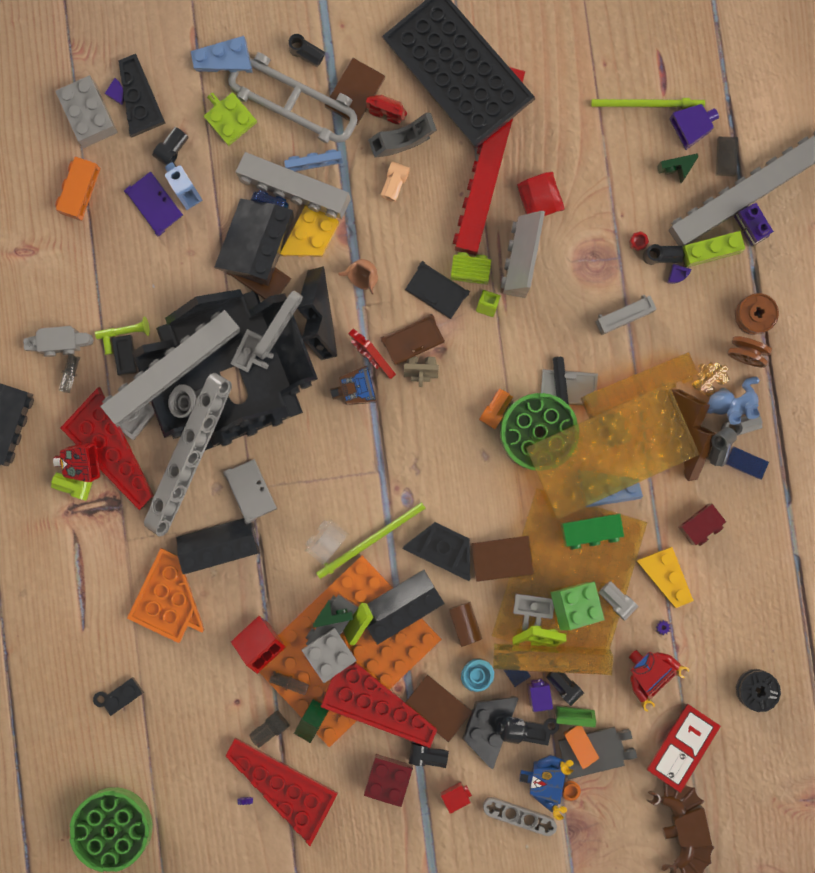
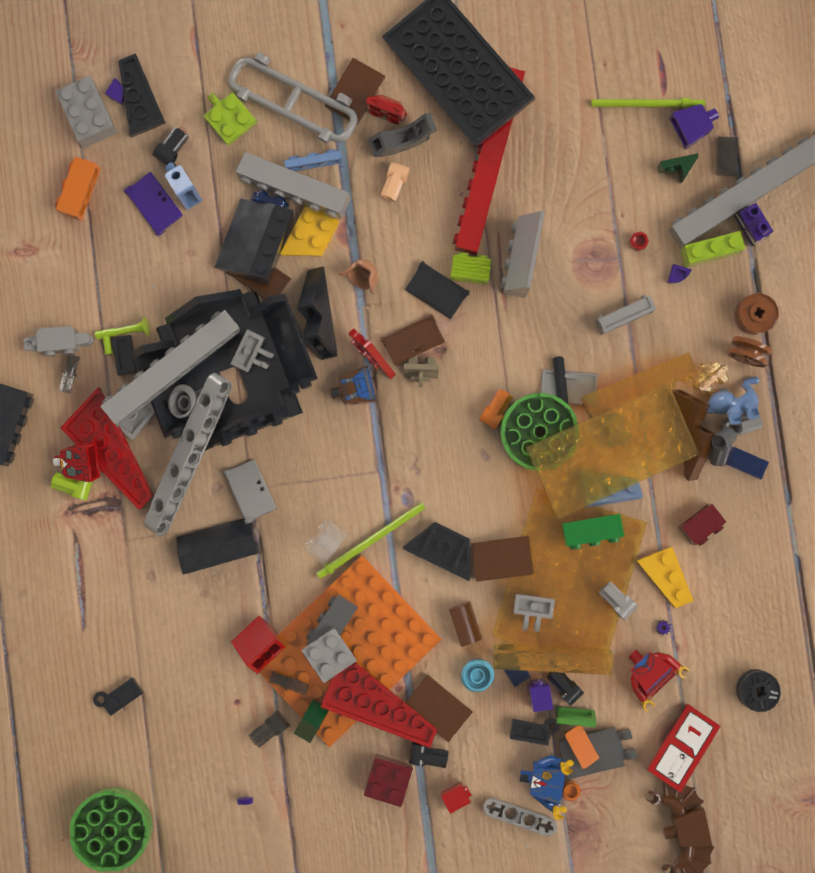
(166, 600): orange wing -> none
(226, 55): medium blue wing -> none
(278, 324): light grey beam -> none
(288, 791): red wing -> none
(307, 51): black piece -> none
(326, 616): dark green slope -> none
(357, 626): lime tile -> none
(403, 606): black slope -> none
(482, 727): black wing -> none
(488, 303): lime slope -> none
(512, 730): black head -> none
(540, 194): red slope -> none
(540, 637): lime wing -> none
(577, 606): bright green brick -> none
(665, 254): black piece -> none

